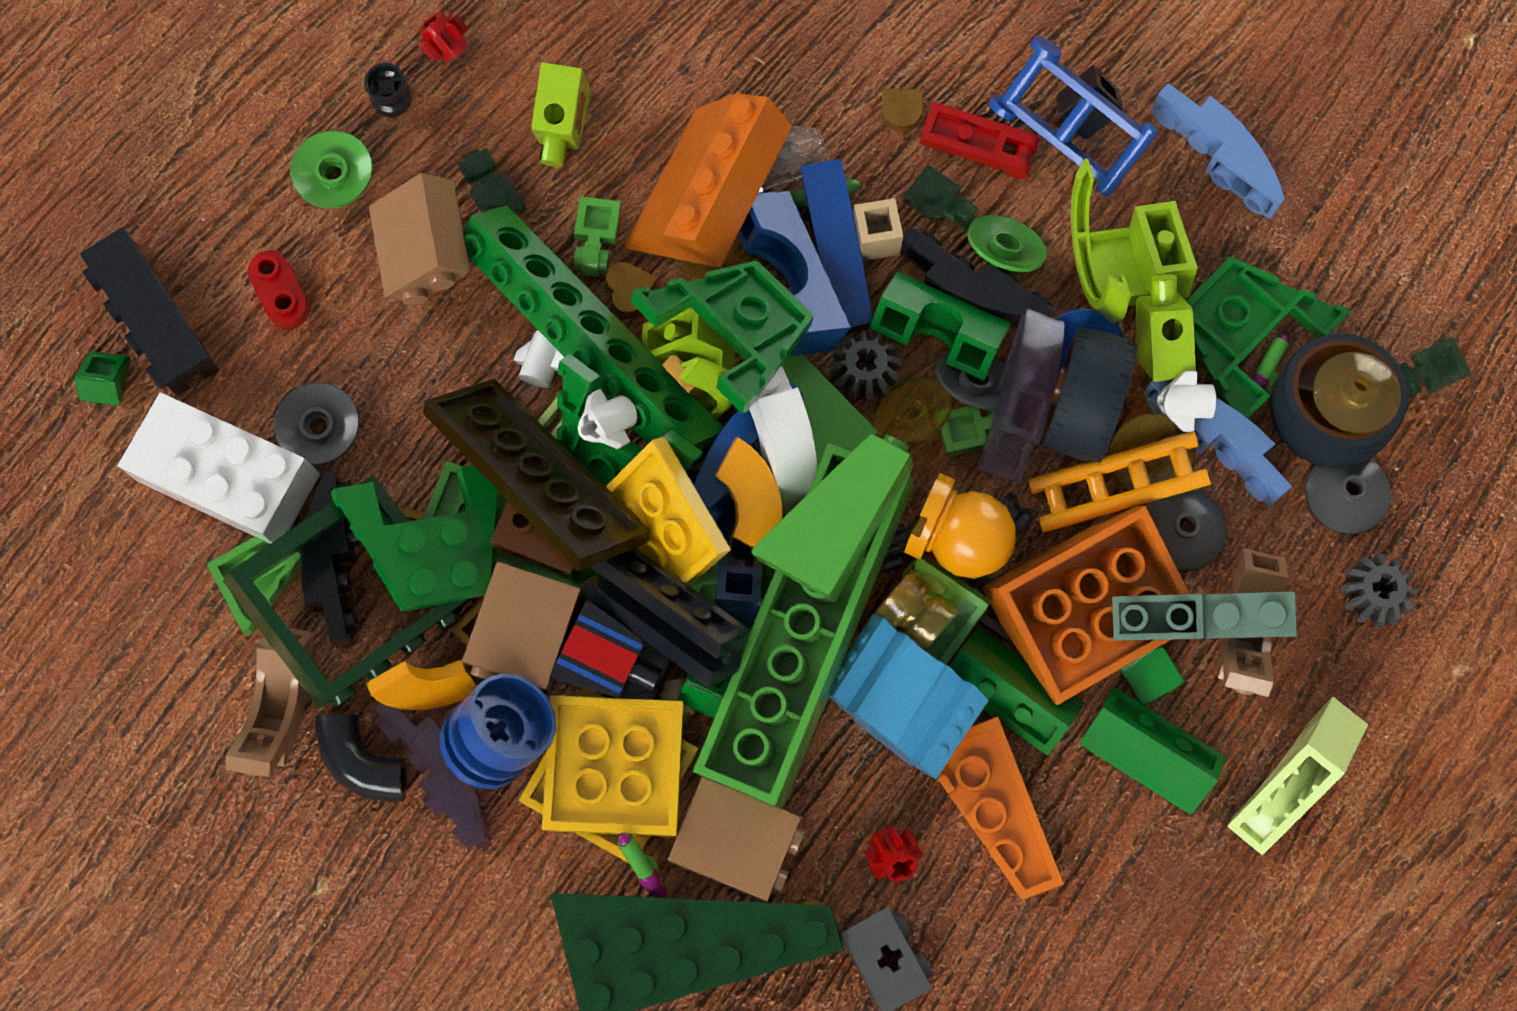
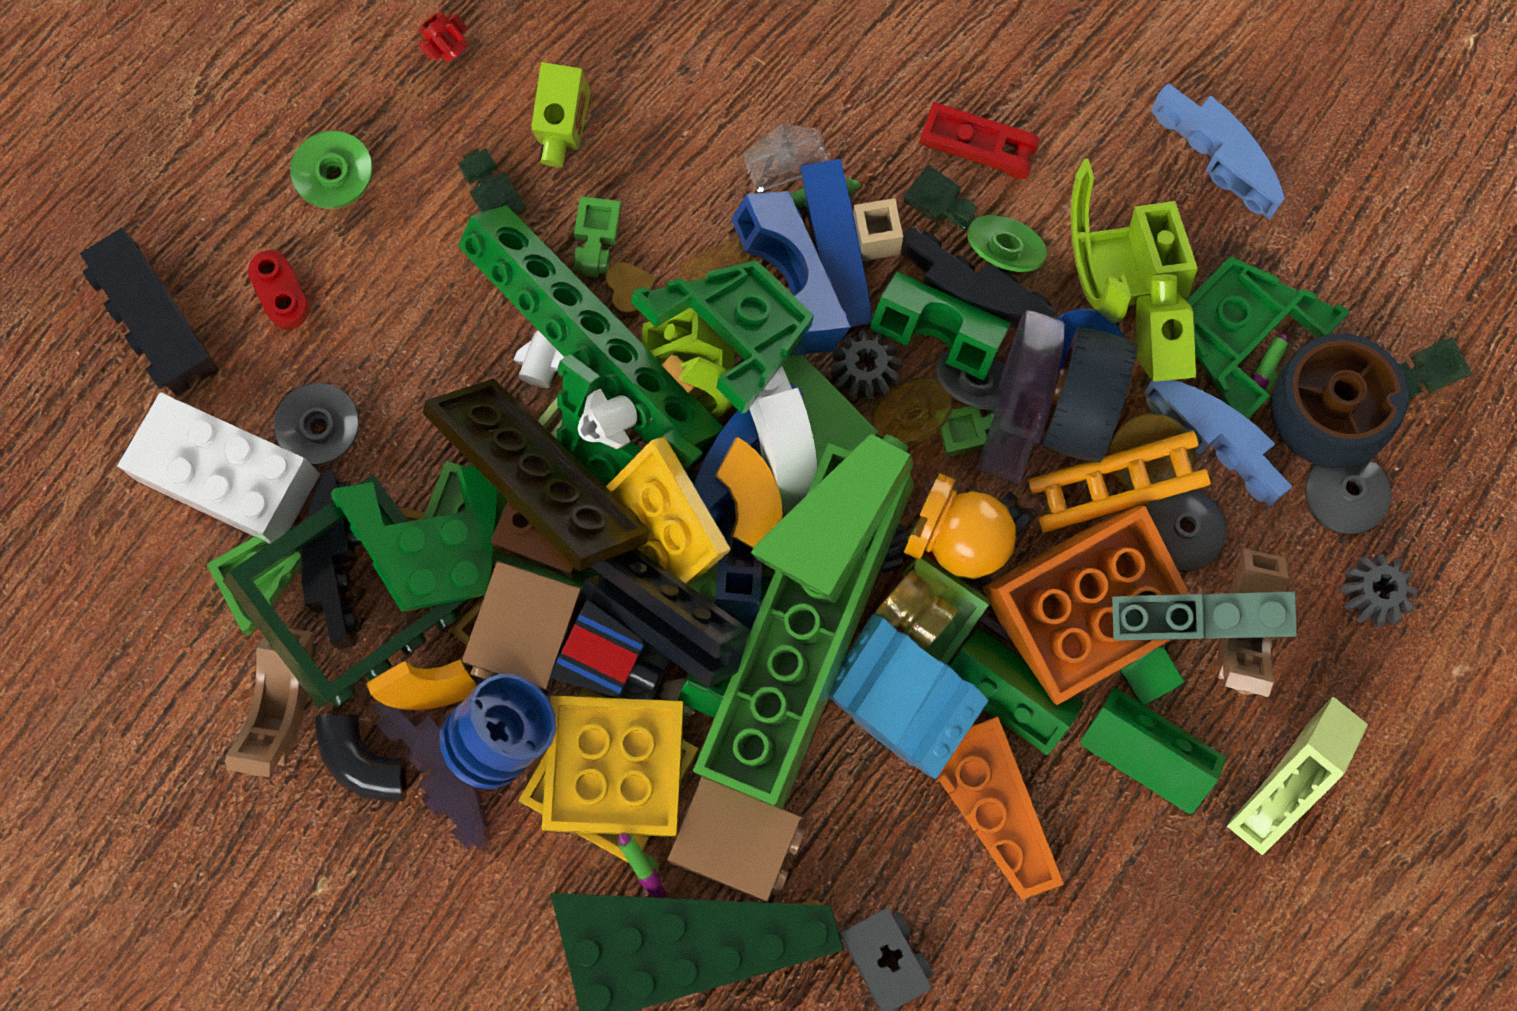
(102, 378): green slope -> none
(387, 80): black wheel -> none
(419, 239): medium nougat brick -> none
(711, 180): orange slope -> none
(893, 854): red gear -> none
(902, 108): pearl gold tile -> none
(1009, 107): blue piece -> none
(1096, 120): black panel -> none
(1187, 400): white piece -> none
(1345, 404): clear yellow dish -> none

